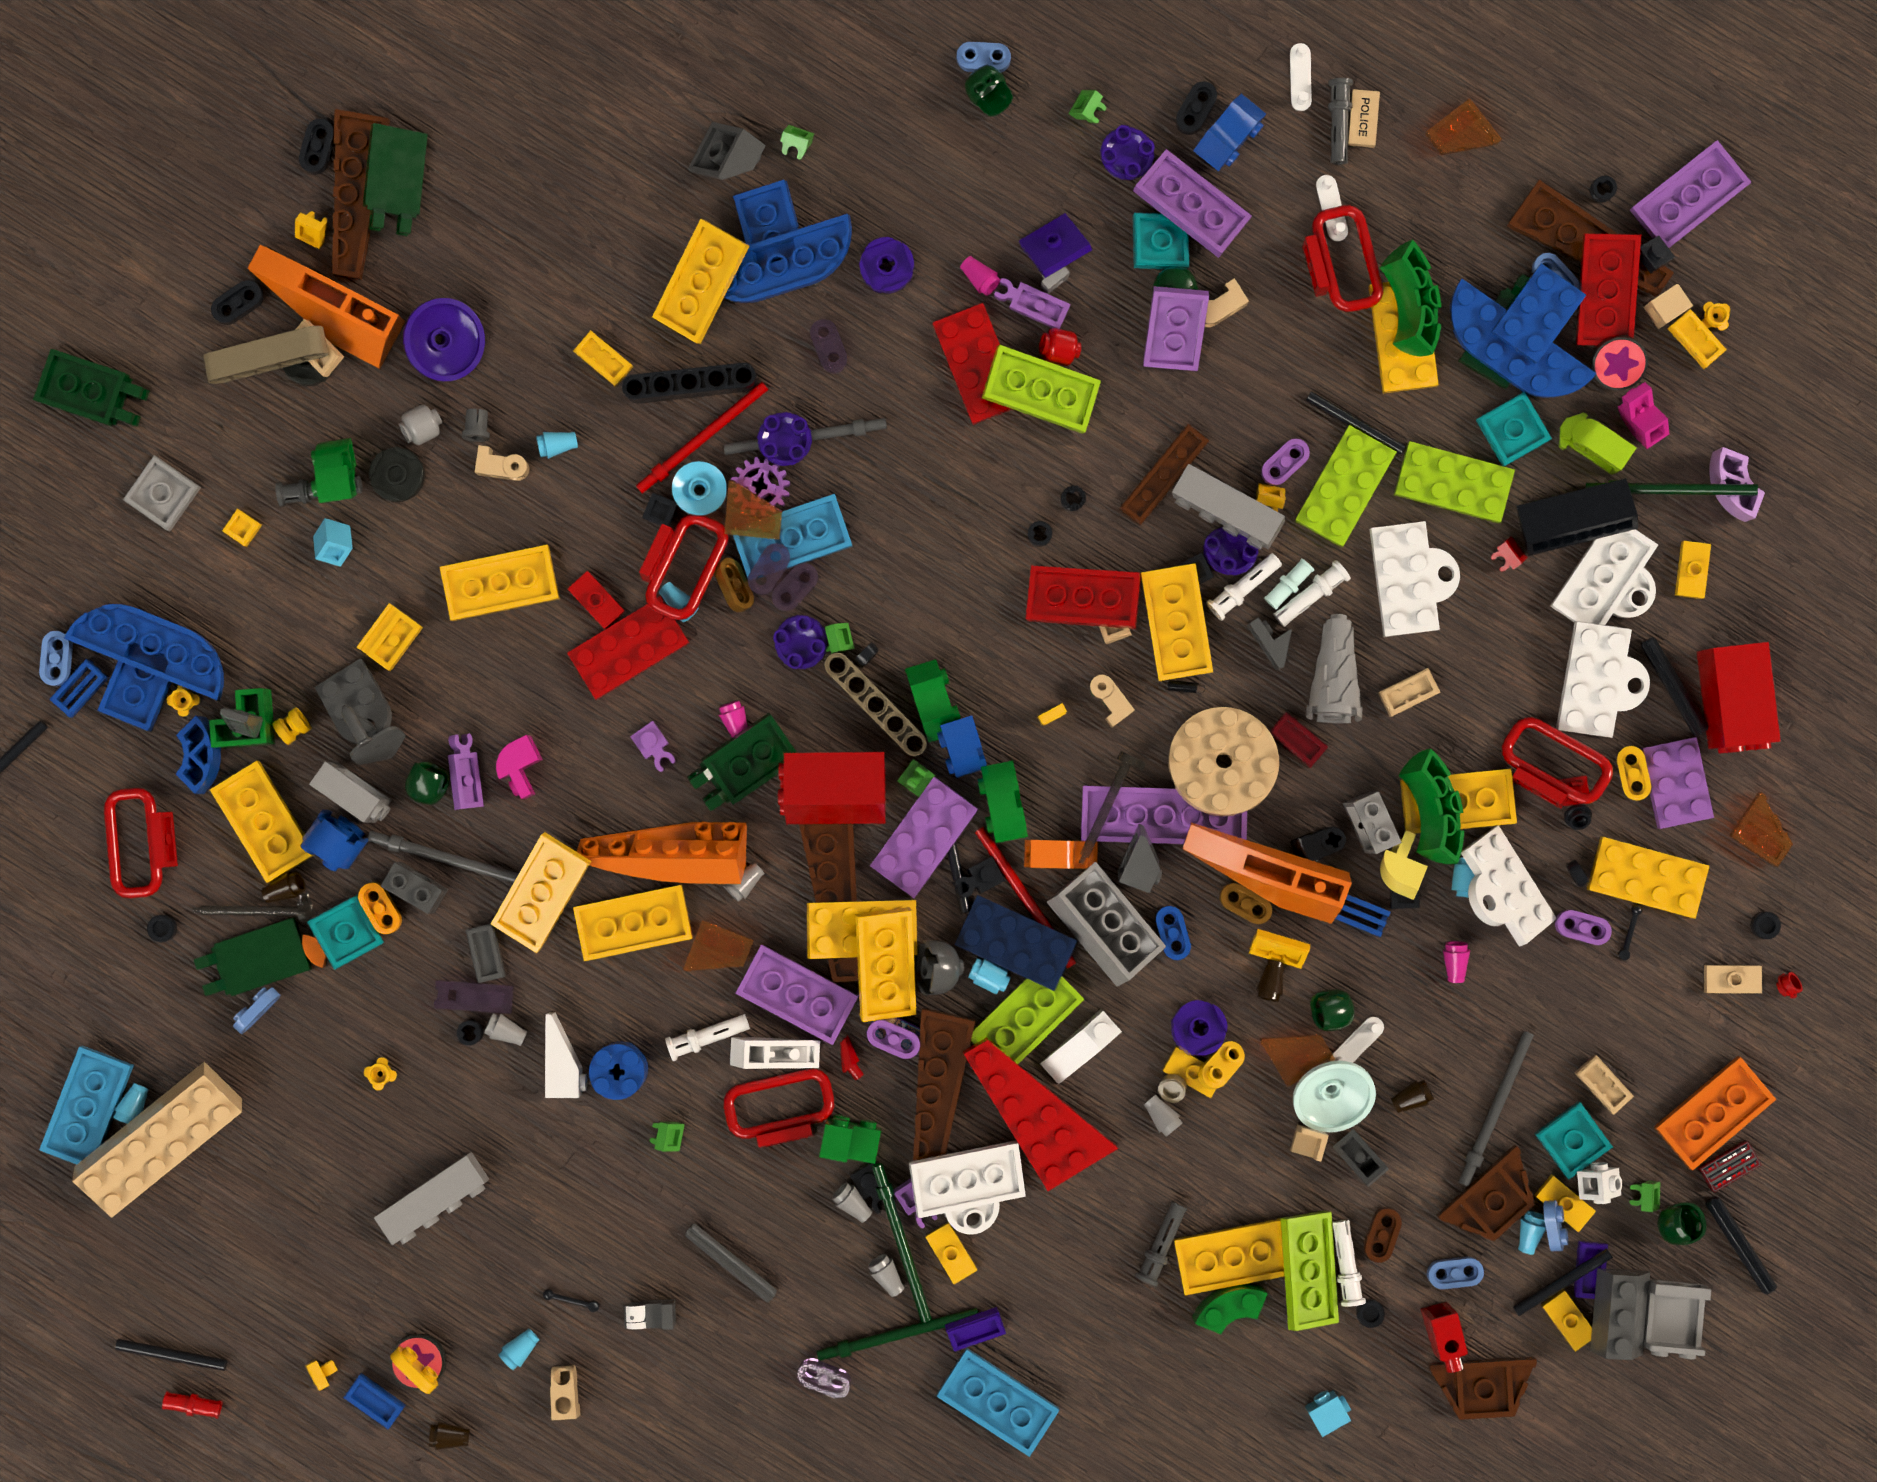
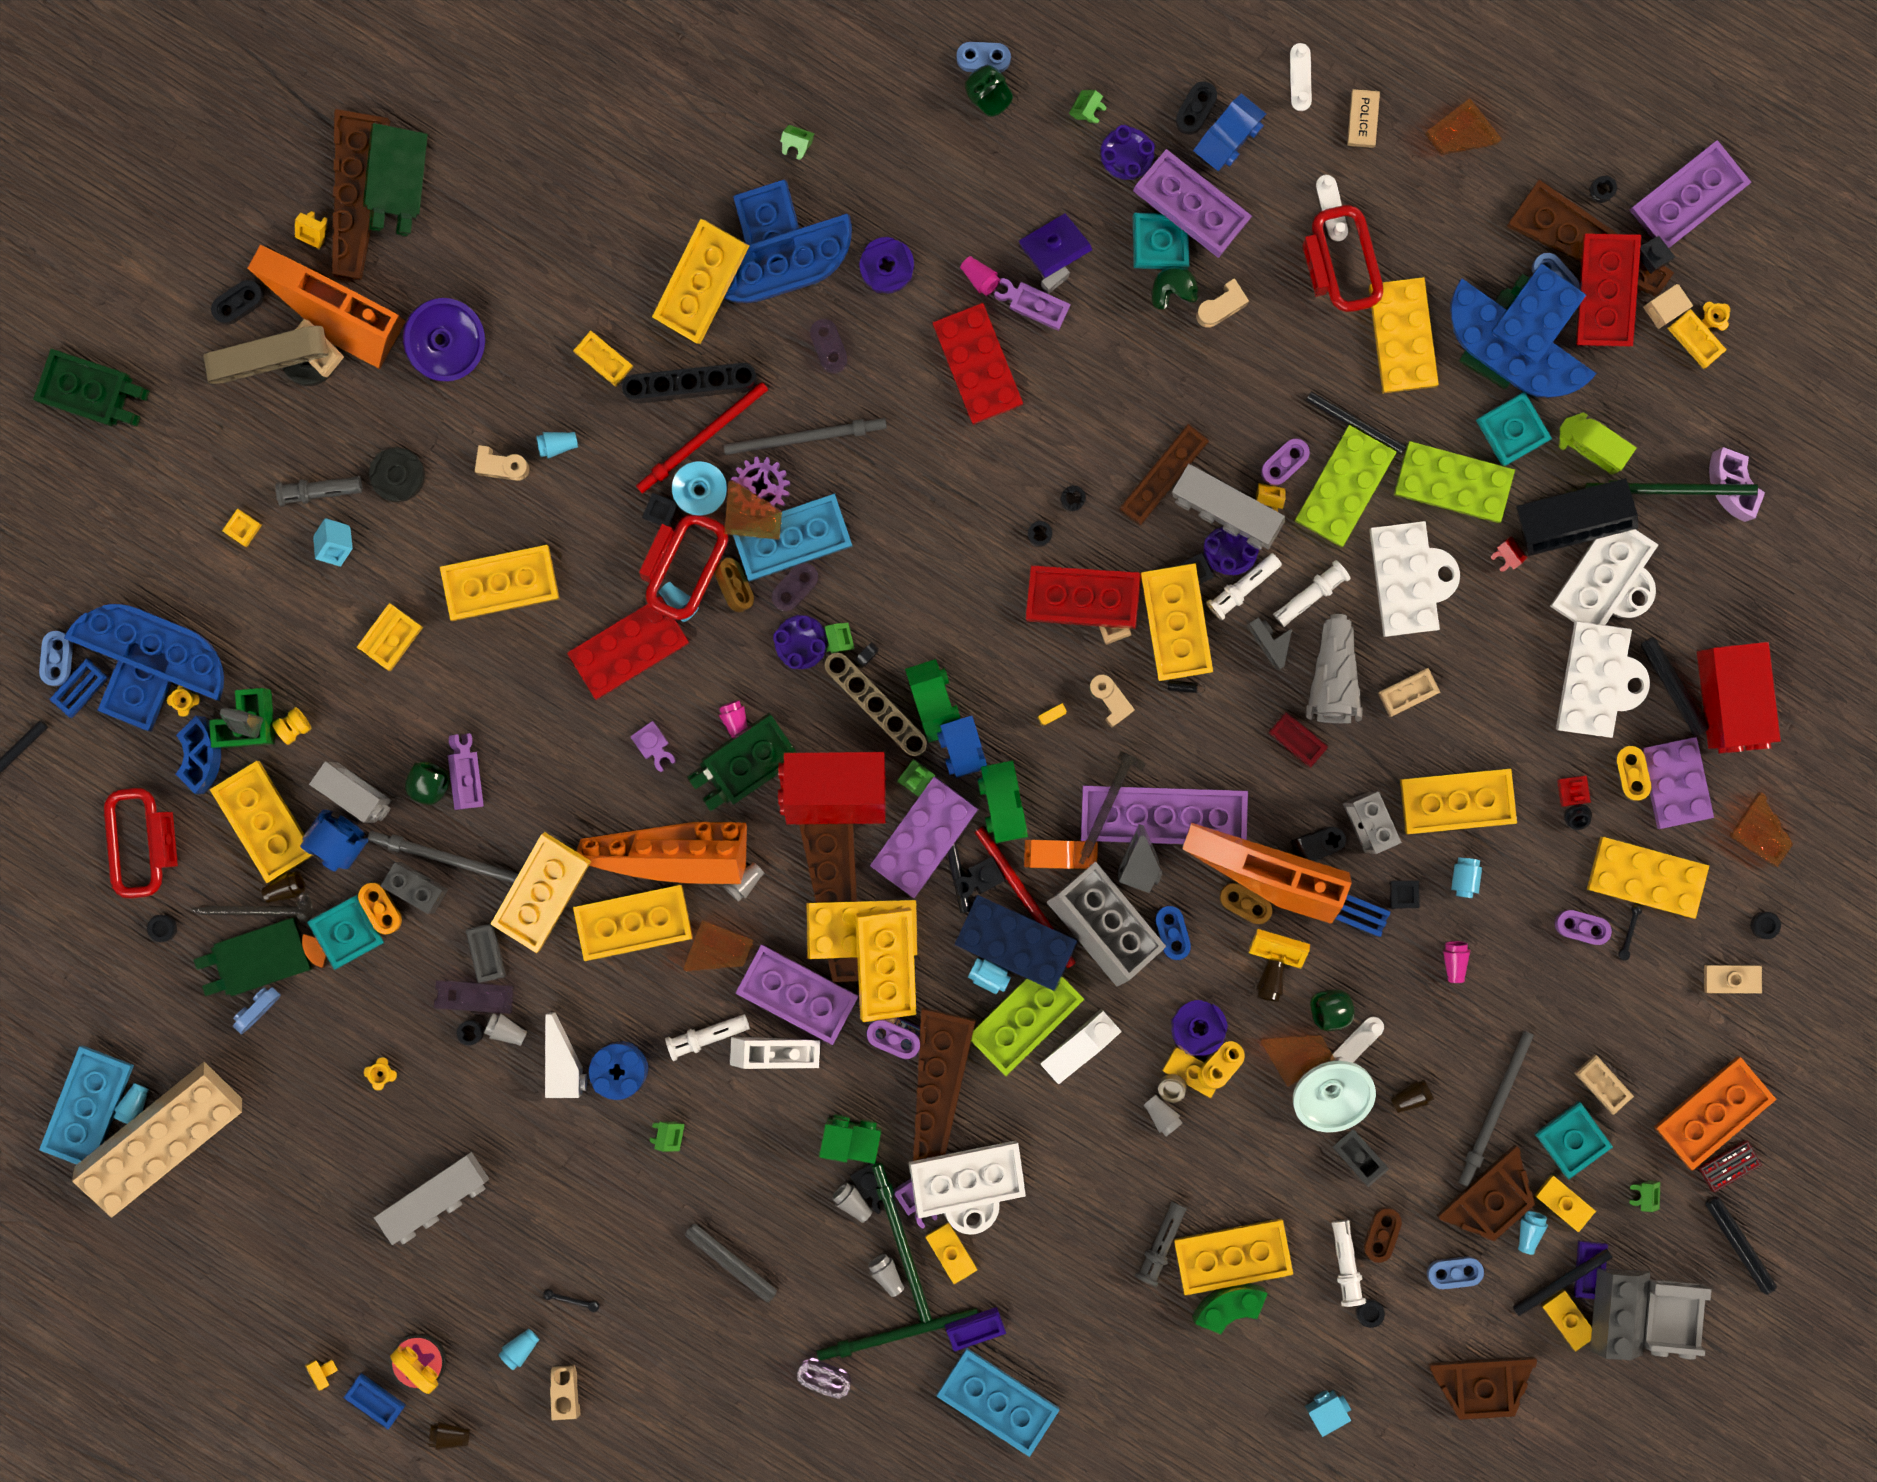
(162, 493): light grey tile -> none
(171, 1354): black bar -> none
(192, 1404): red pin -> none
(316, 147): black plate -> none
(334, 470): green brick -> none
(355, 702): dark grey plate -> none
(420, 424): light grey head -> none
(476, 426): dark grey bush -> none
(512, 762): dark pink brick -> none
(596, 600): red plate -> none
(650, 1314): dark grey leg -> none
(726, 152): dark grey slope -> none
(771, 570): clear purple plate -> none
(782, 1130): red bar -> none
(784, 438): dark purple dish -> none
(849, 1059): red bar -> none
(938, 967): dark grey cylinder -> none
(1041, 389): lime plate -> none
(1045, 1127): red wing -> none
(1059, 347): red head -> none
(1175, 328): medium lavender plate -> none
(1219, 789): tan plate -> none
(1289, 584): light aqua pin -> none
(1309, 1142): tan panel -> none
(1309, 1270): lime plate -> none
(1339, 109): dark grey pin -> none
(1399, 872): light yellow brick -> none
(1416, 300): green brick -> none
(1437, 805): green brick -> none
(1445, 1335): red torso -> none
(1505, 887): white plate -> none
(1542, 783): red bar -> none
(1553, 1218): medium blue plate -> none
(1577, 873): black tile -> none
(1599, 1183): white brick -> none
(1619, 362): tile -> none
(1643, 417): dark pink brick -> none
(1680, 1224): dark green helmet -> none
(1692, 569): yellow plate -> none
(1789, 985): red plate -> none

